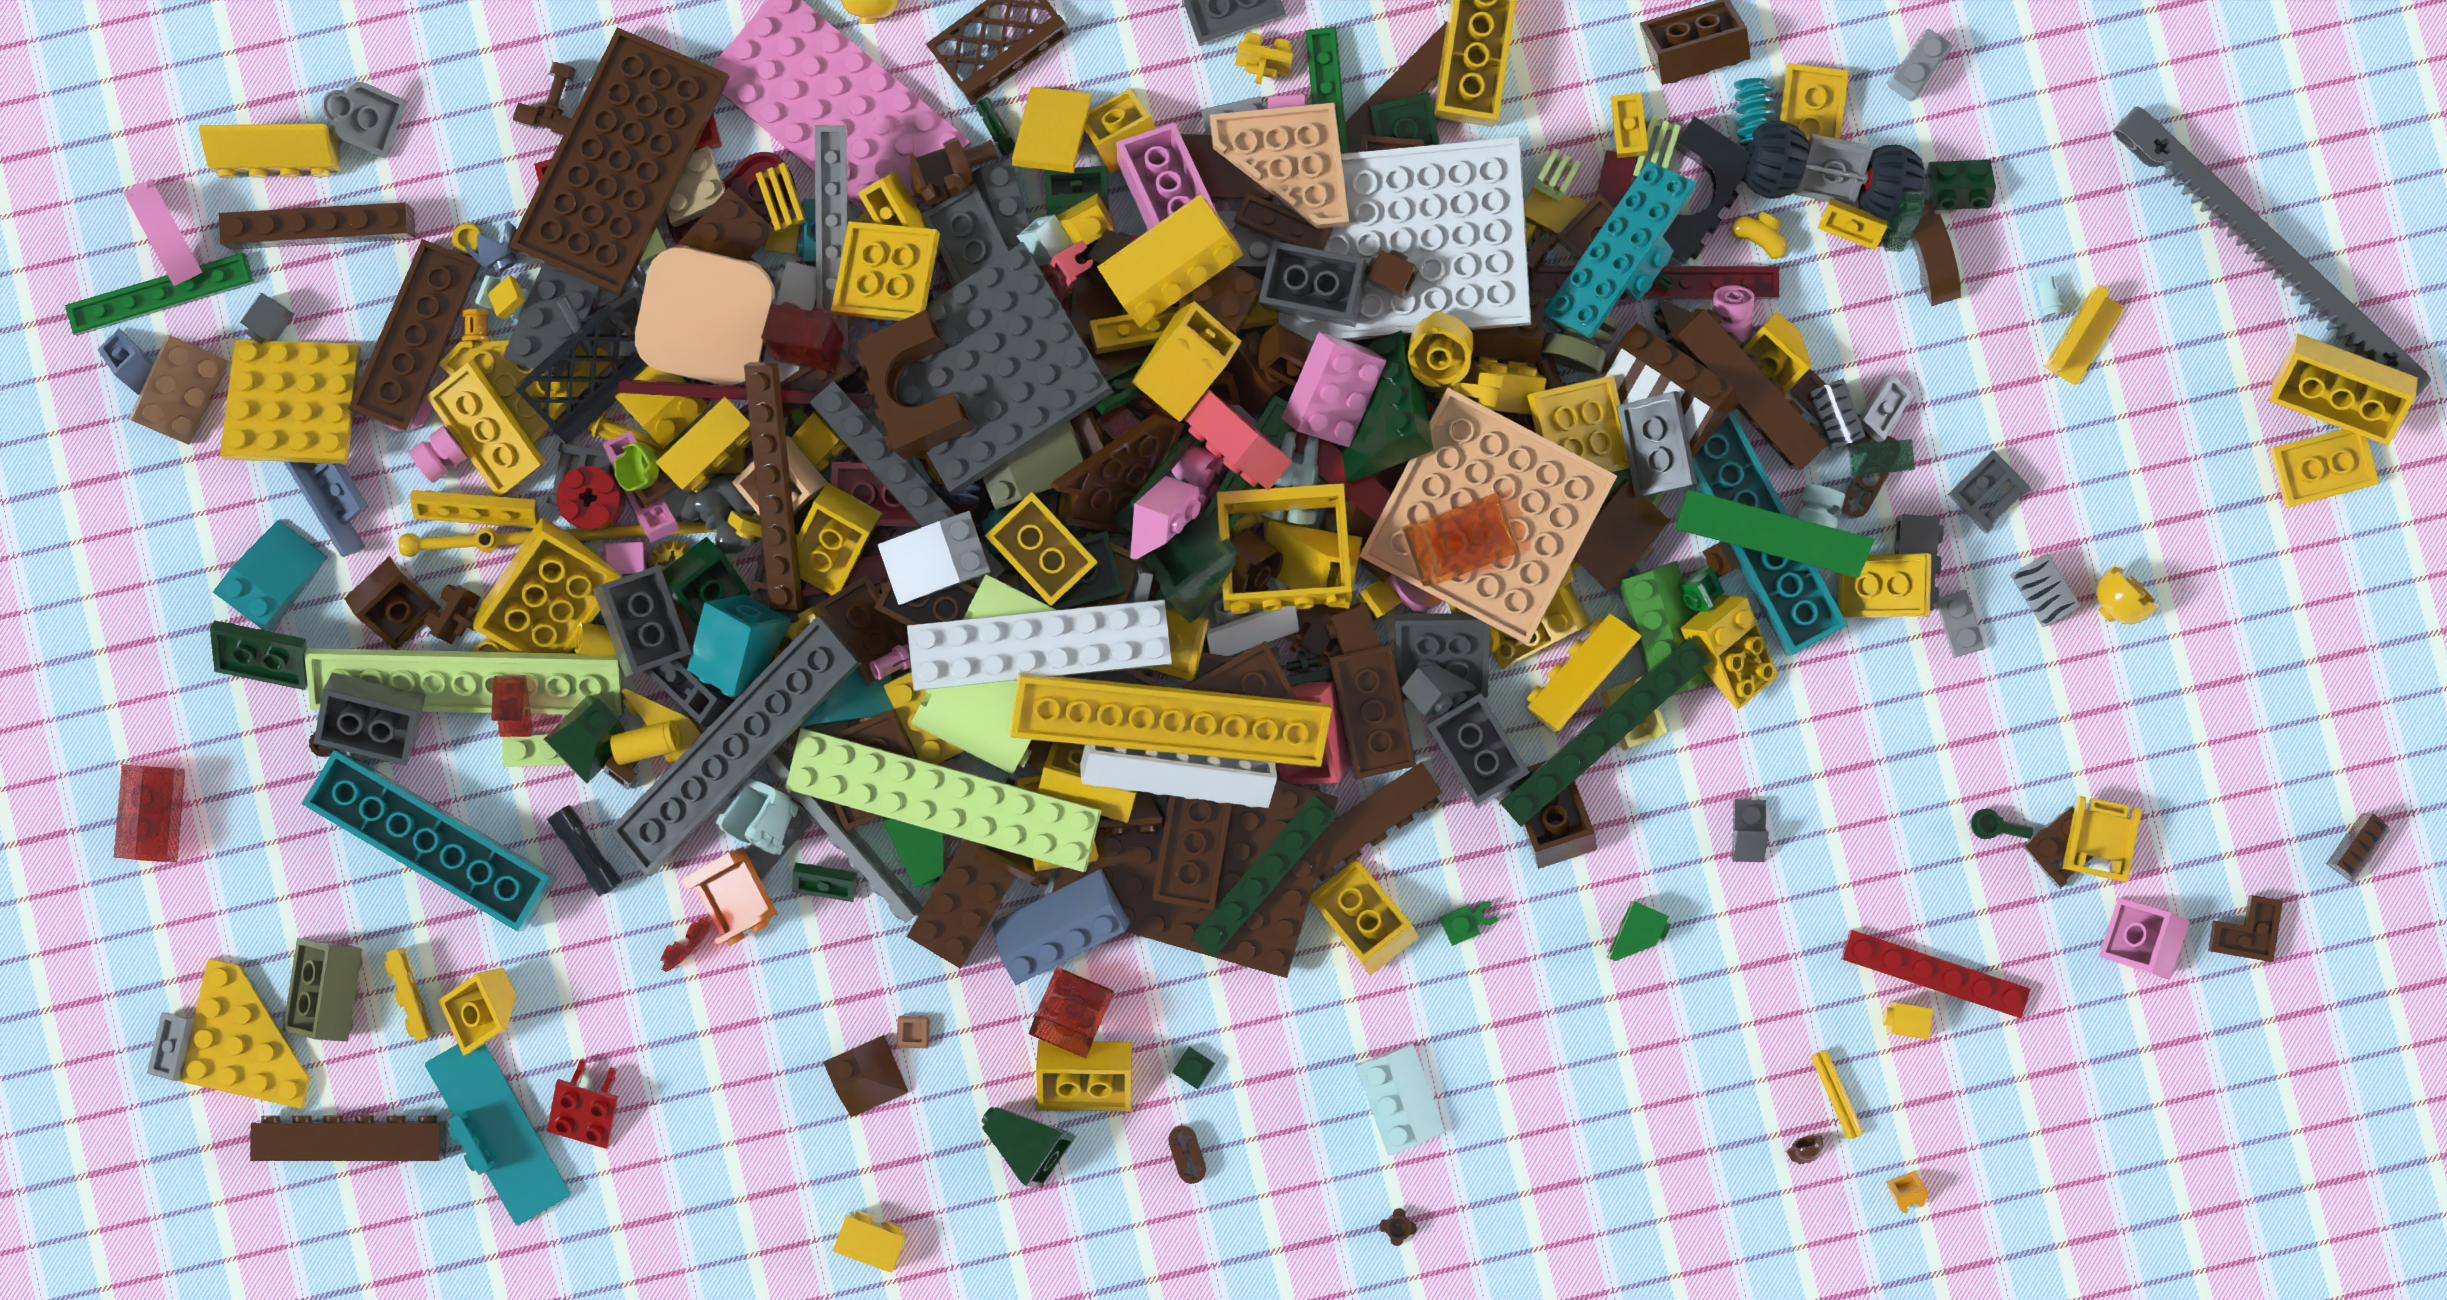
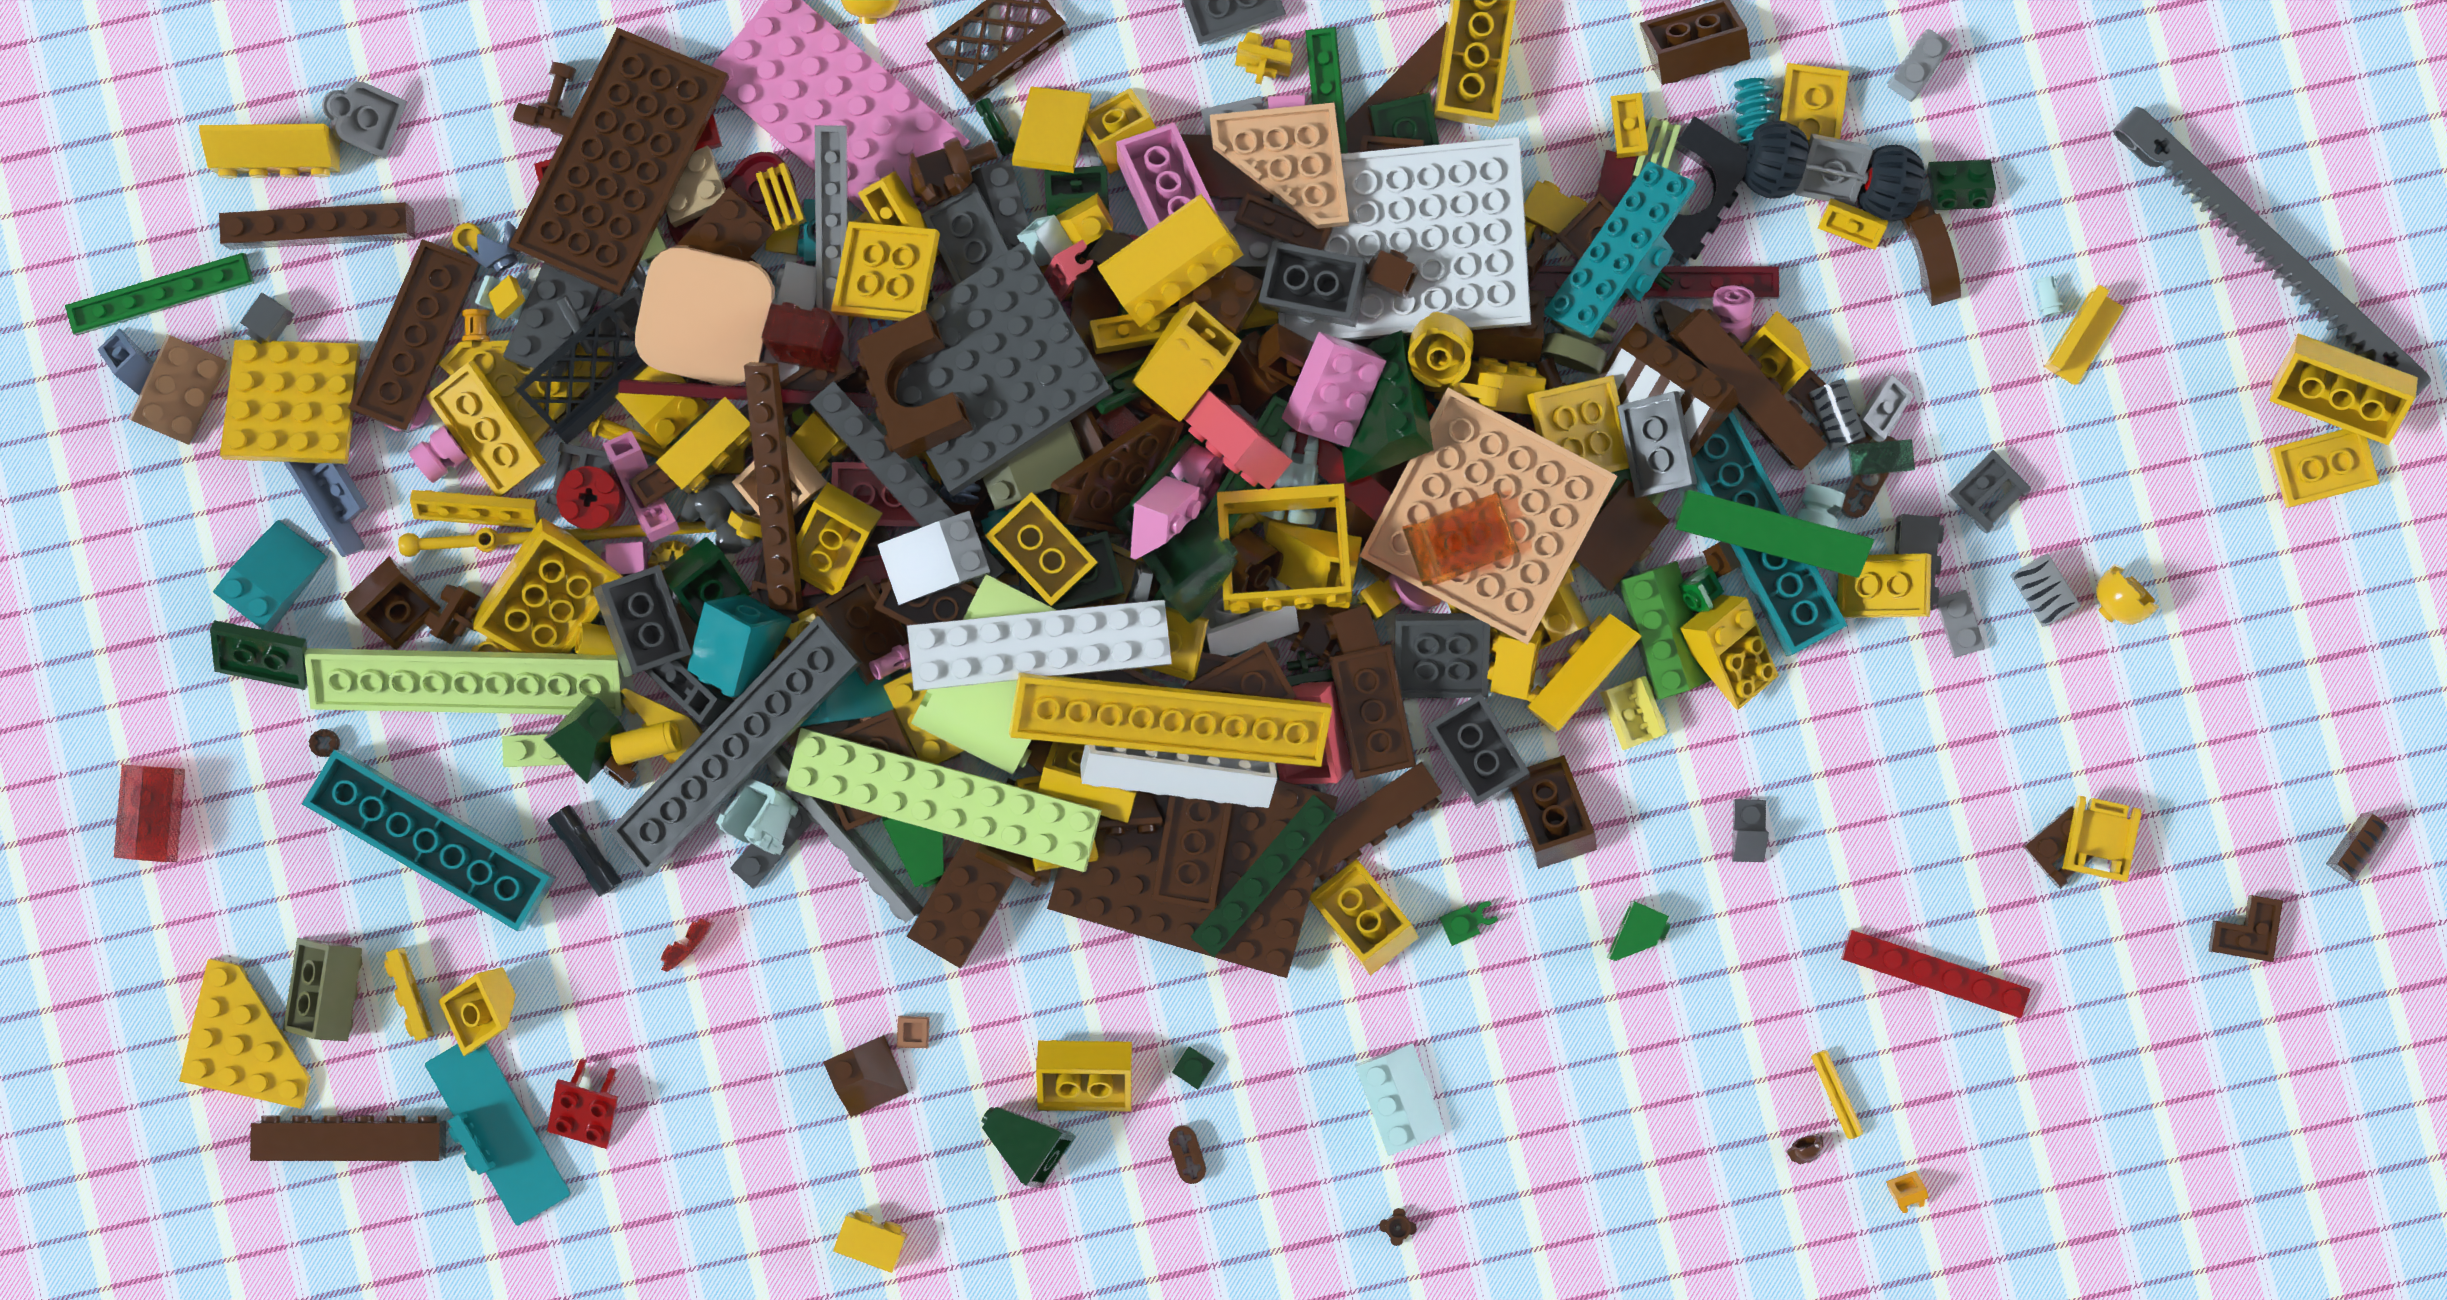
(162, 232): bright pink arch -> none
(170, 1046): light grey plate -> none
(369, 718): dark grey brick -> none
(511, 706): clear red slope -> none
(636, 467): lime hair -> none
(732, 896): panel -> none
(824, 882): dark green plate -> none
(1059, 926): sand blue slope -> none
(1071, 1012): clear red brick -> none
(1436, 690): dark grey slope -> none
(1514, 665): none -> yellow brick
(1562, 164): yellowish green tile -> none
(1605, 731): dark green plate -> none
(1761, 232): yellow piece -> none
(1904, 223): clear green beam -> none
(1908, 1020): yellow brick -> none
(1988, 824): dark green plate -> none
(2144, 938): bright pink slope -> none

